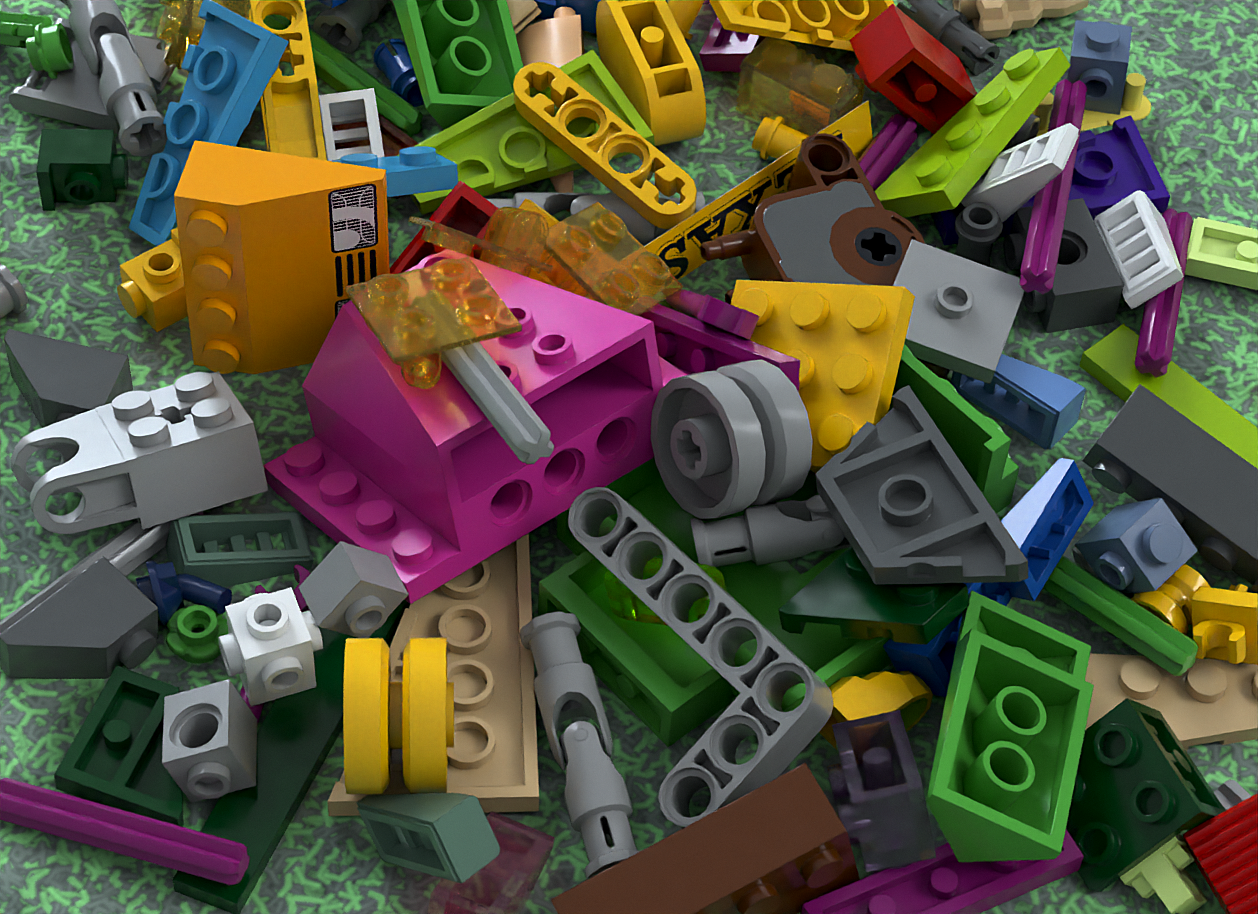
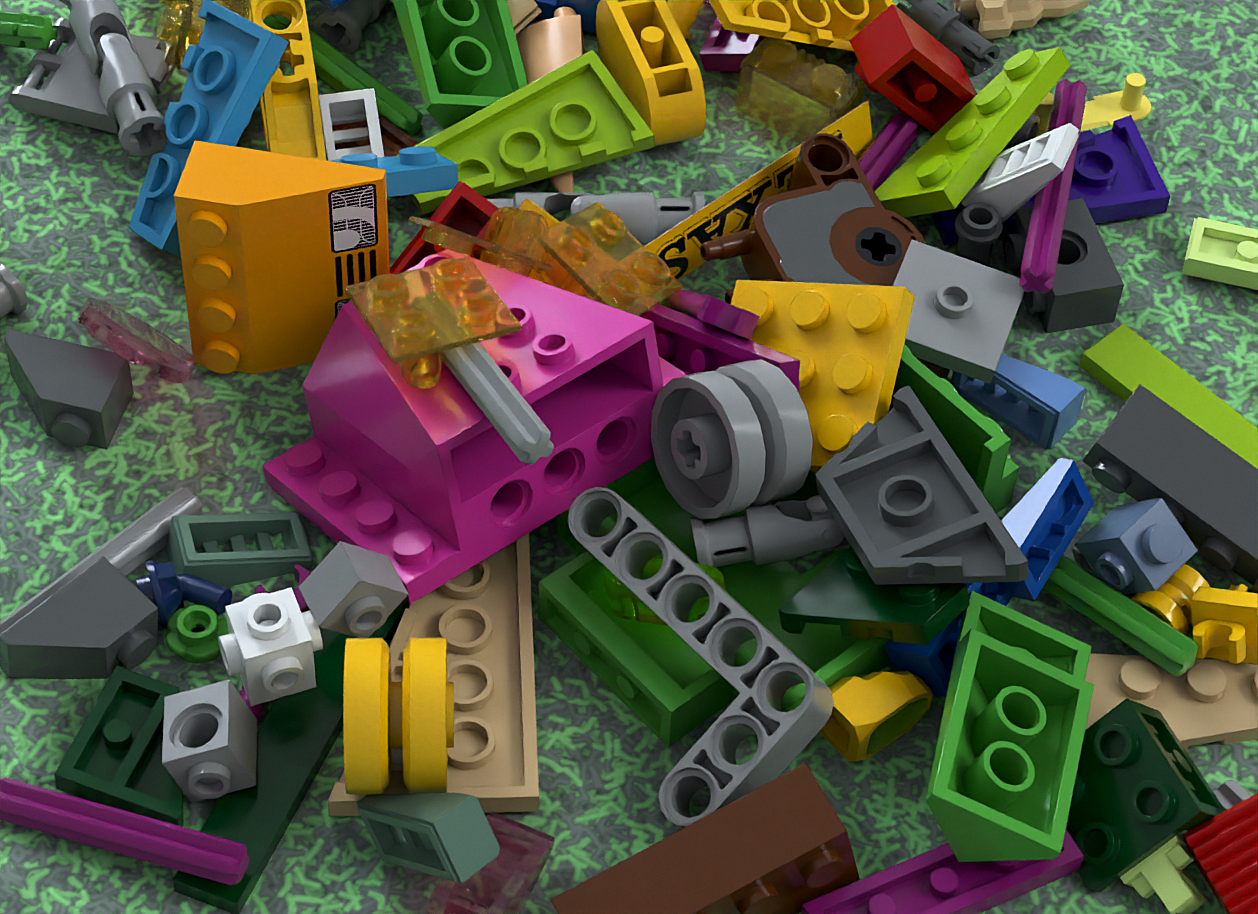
(50, 49): bright green plate -> none
(80, 167): dark green brick -> none
(136, 340): none -> clear pink tile
(147, 457): light grey brick -> none
(155, 285): yellow brick -> none
(399, 71): blue pin -> none
(593, 788): light grey piece -> none
(597, 150): yellow beam -> none
(775, 138): yellow pin -> none
(880, 792): brick -> none
(1100, 55): sand blue brick -> none
(1138, 240): white slope -> none
(1162, 310): magenta axle -> none

